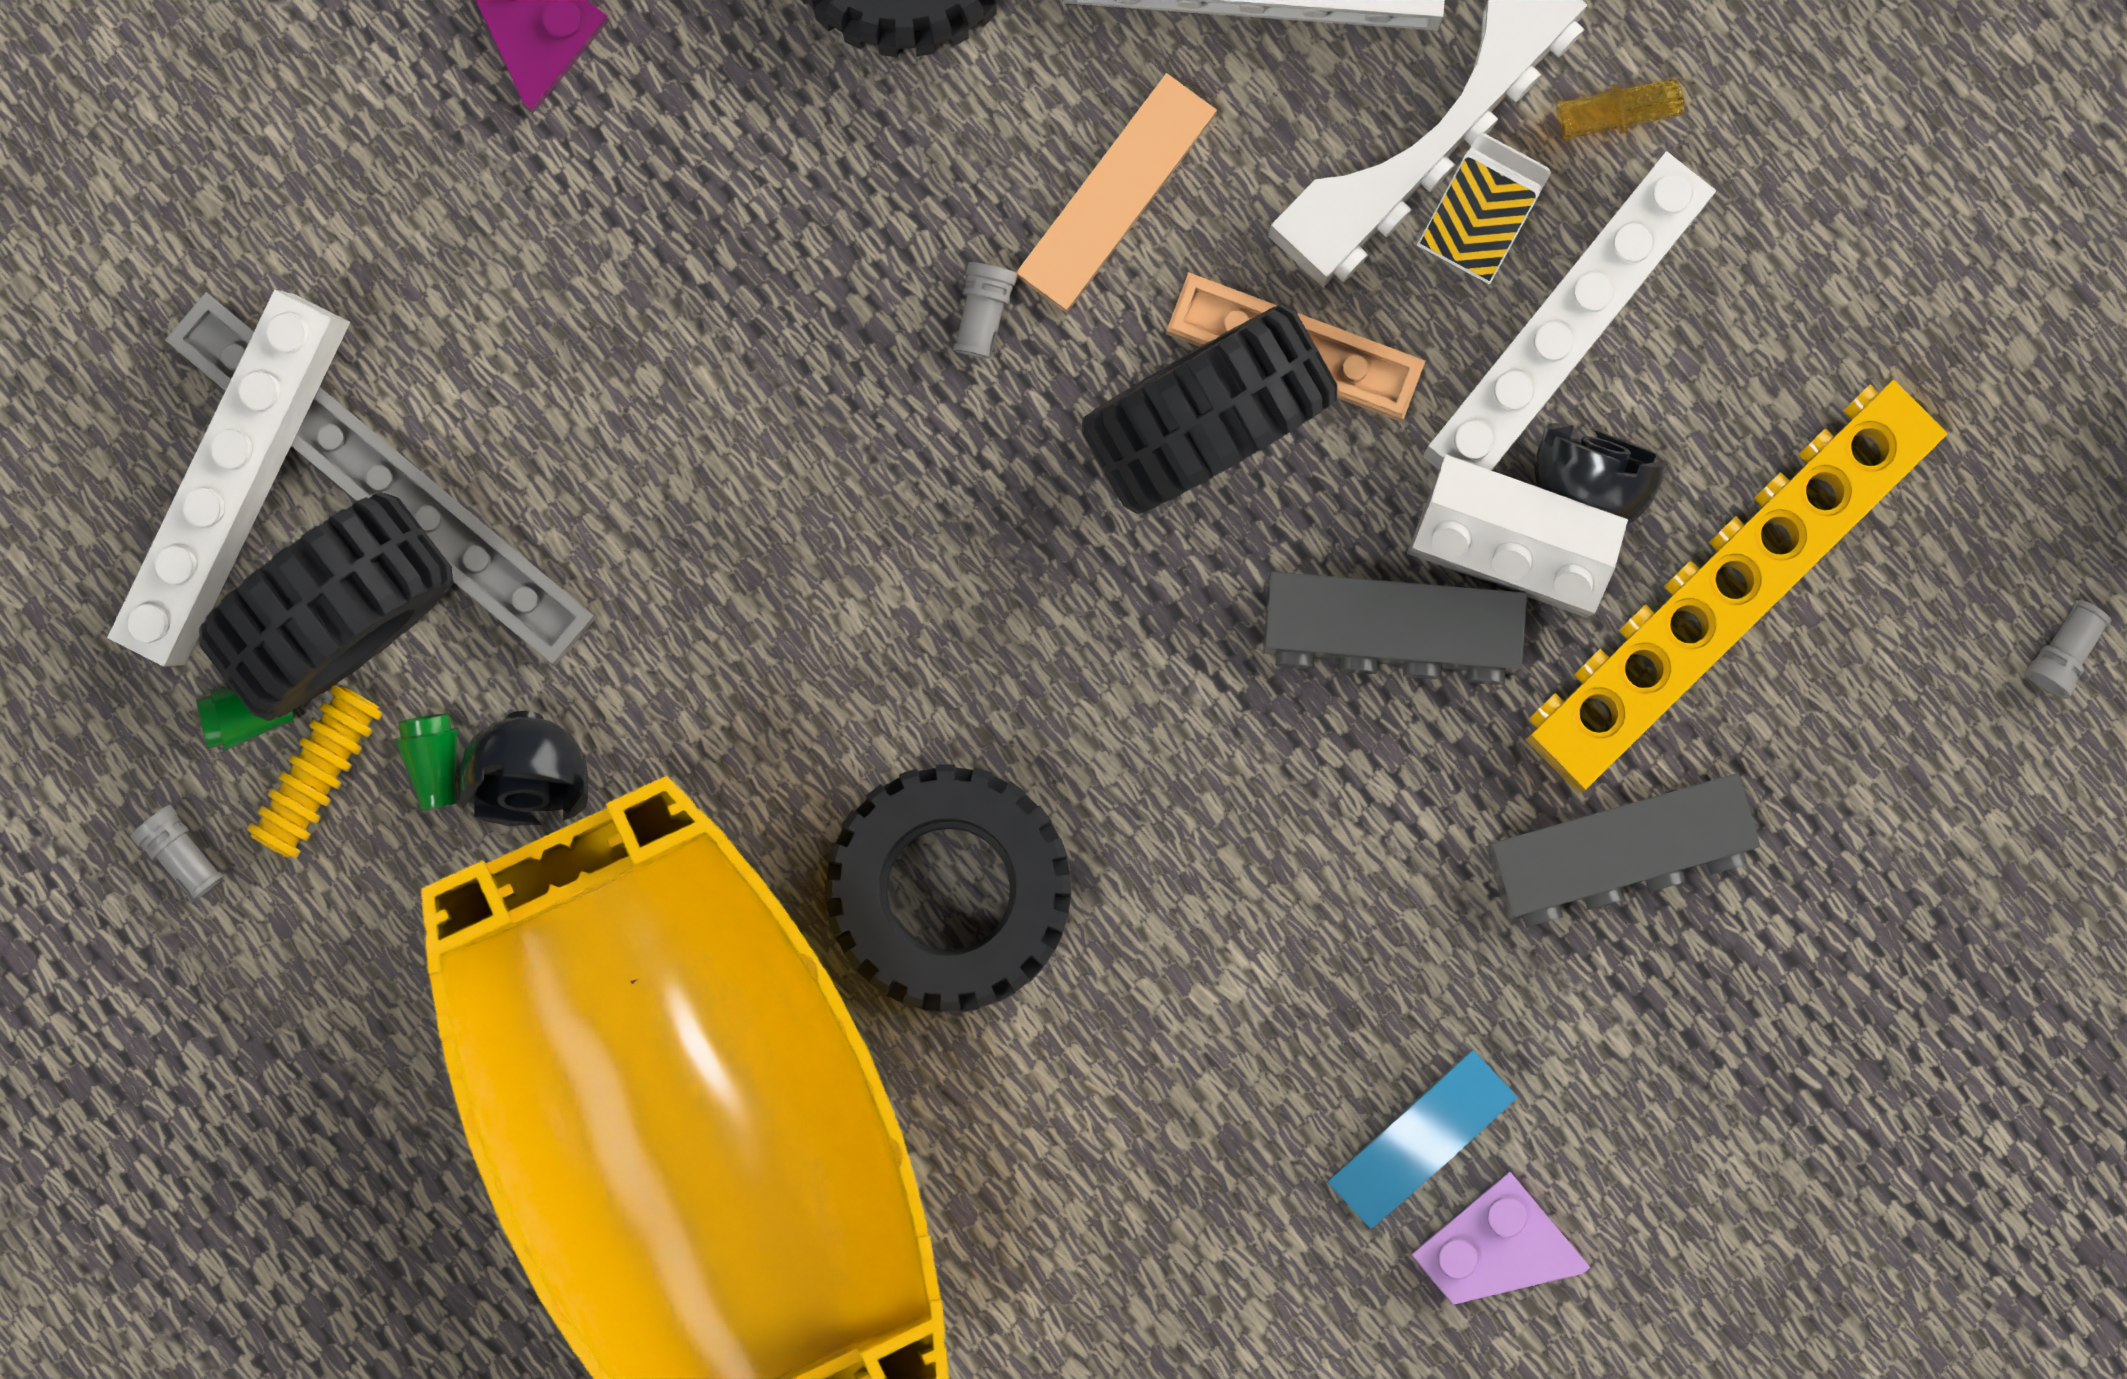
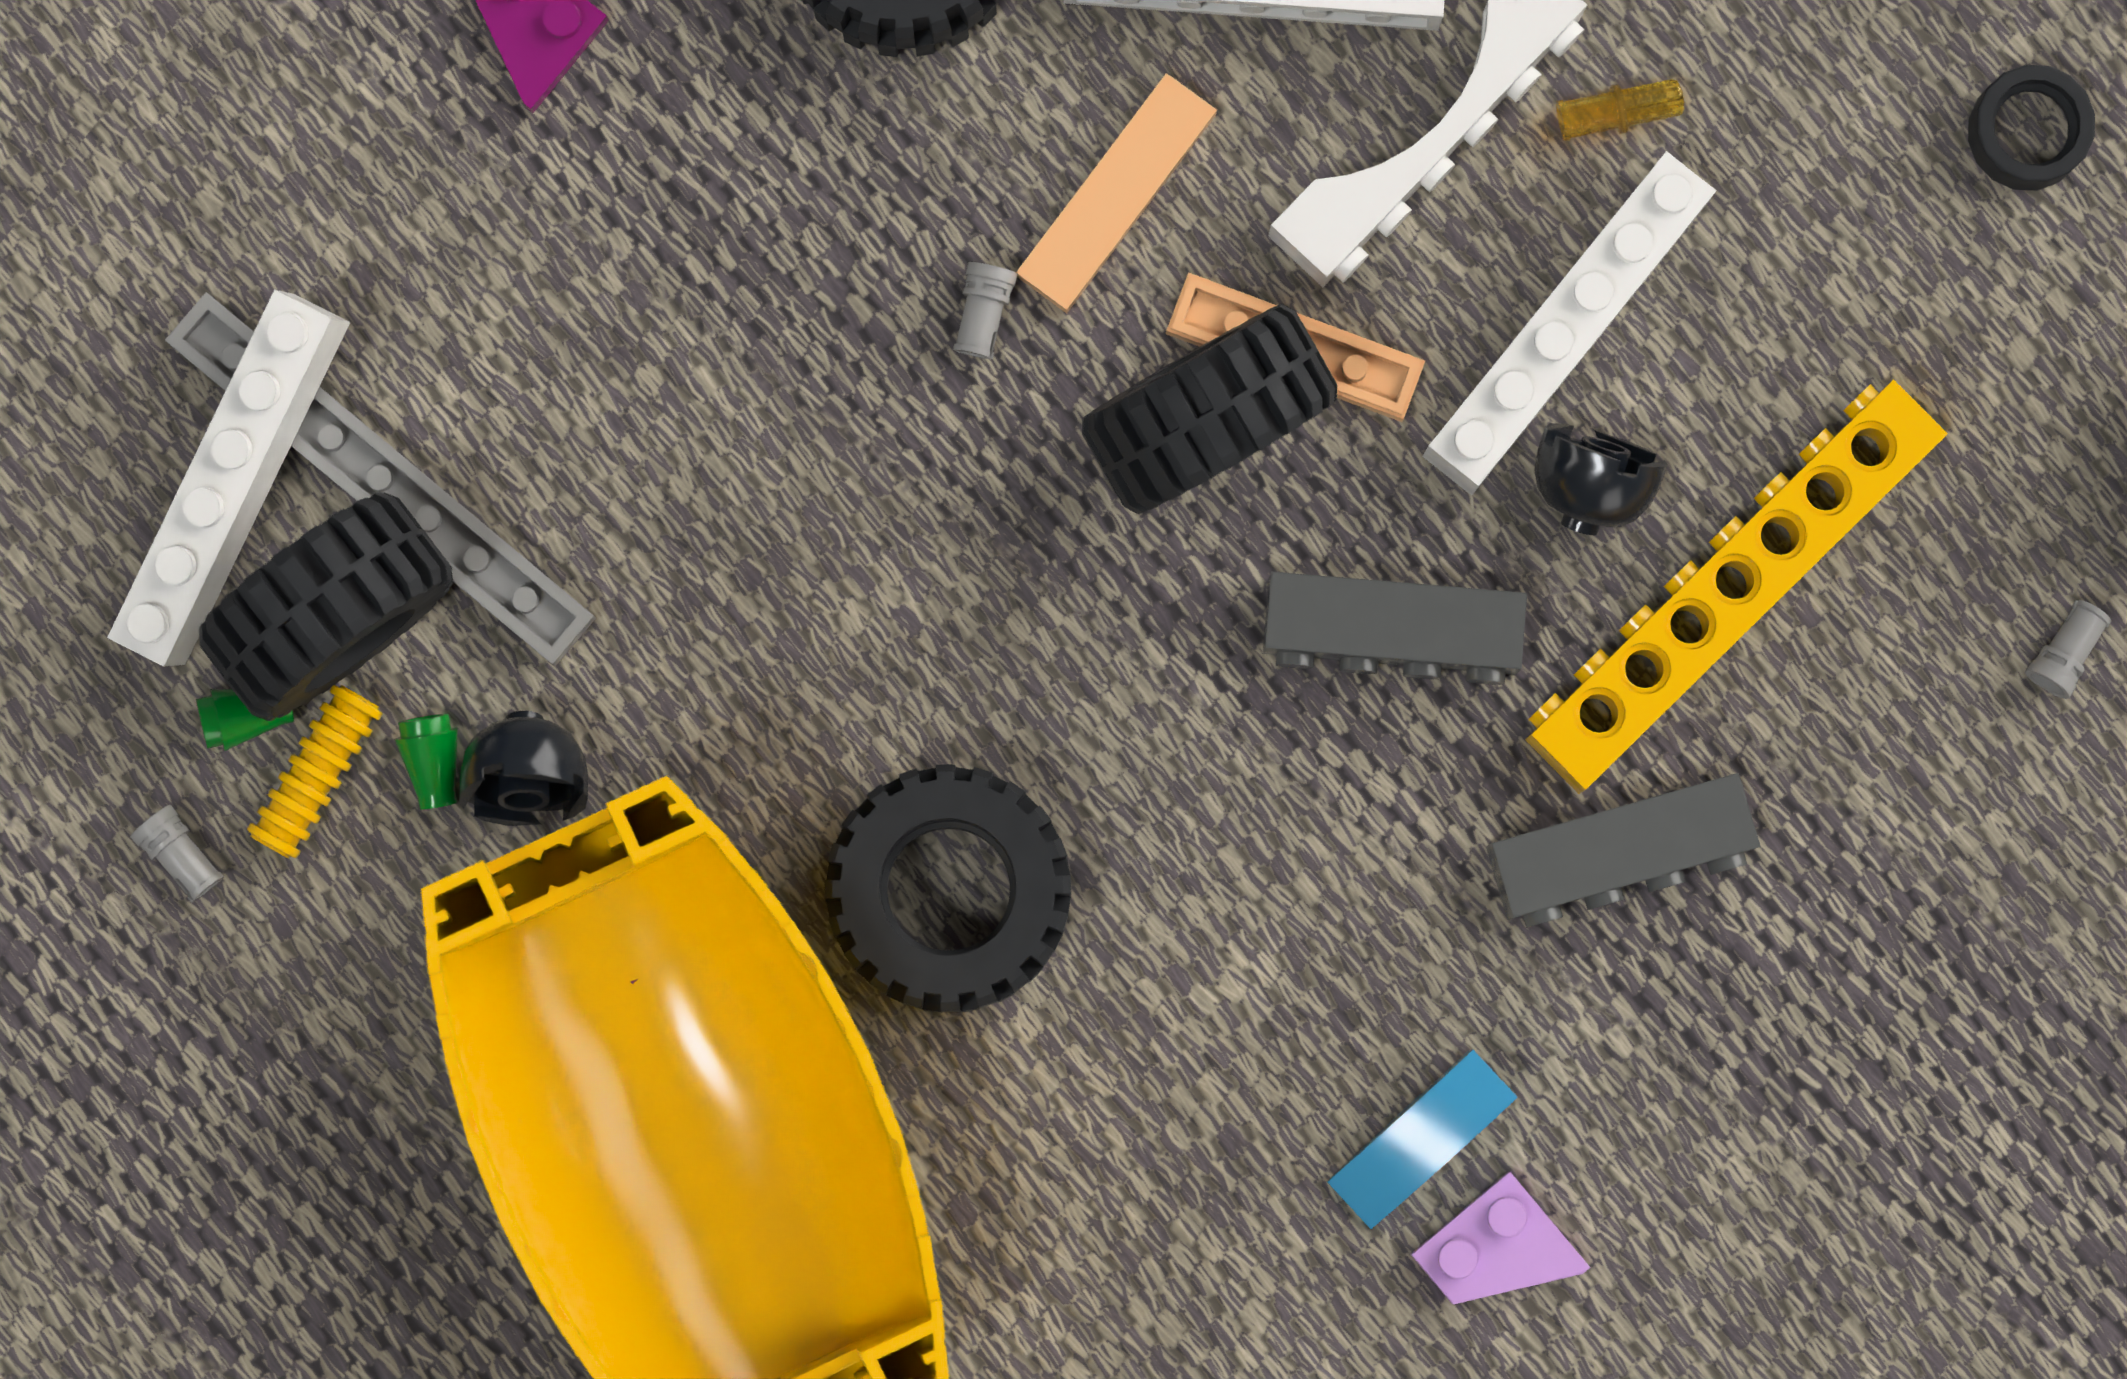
(1484, 207): piece -> none
(1518, 537): white slope -> none
(2065, 93): none -> black tyre

